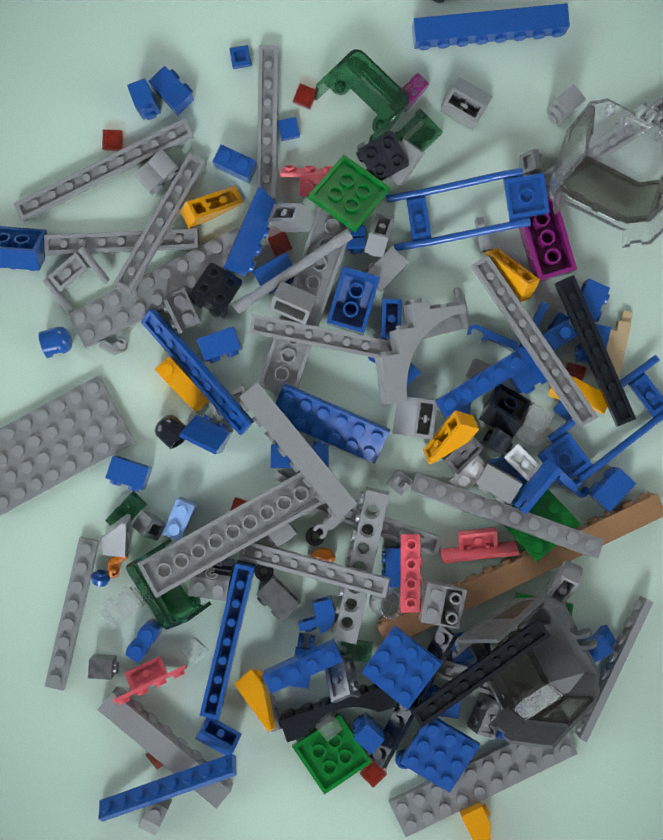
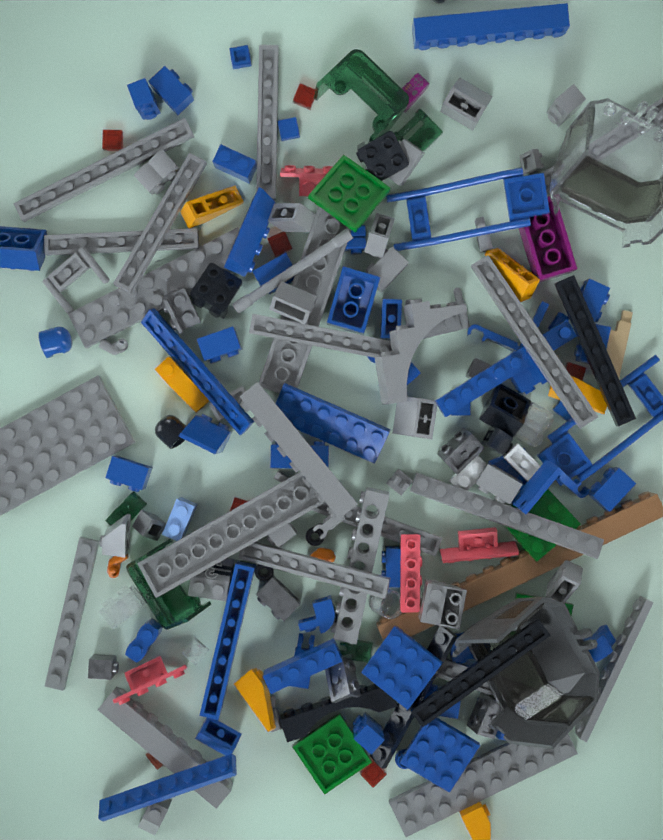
(100, 578): blue plate -> none
(328, 726): clear plate -> none
(453, 434): light orange slope -> none

